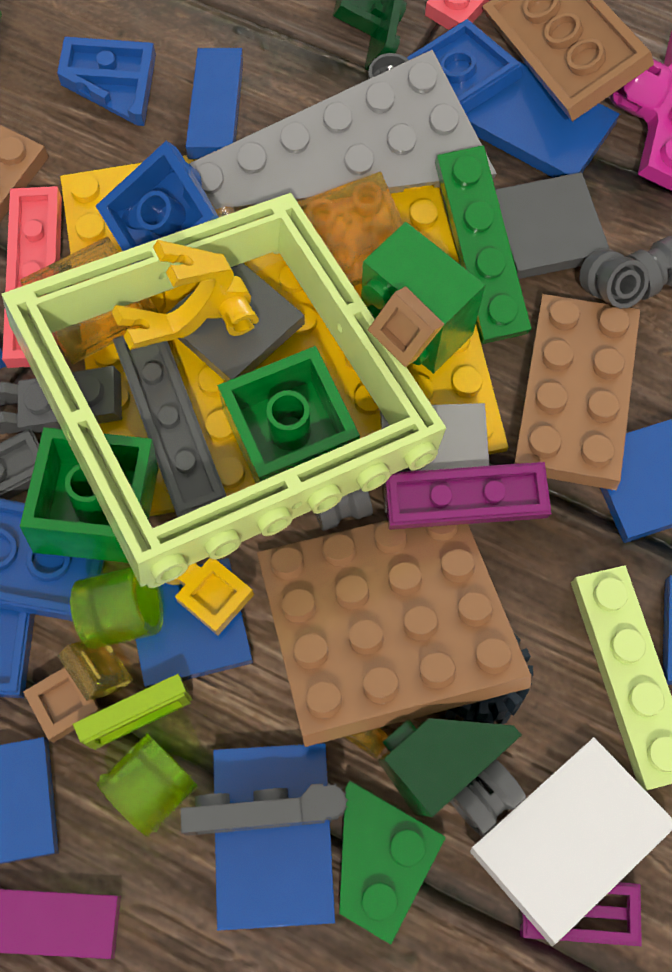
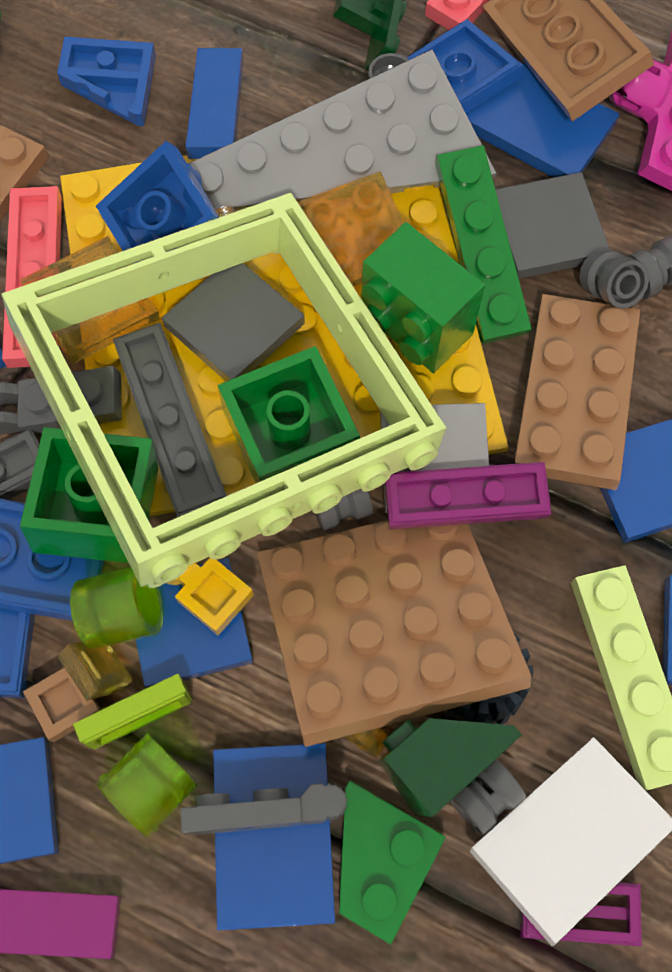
(216, 296): yellow piece -> none
(405, 326): medium nougat plate -> none

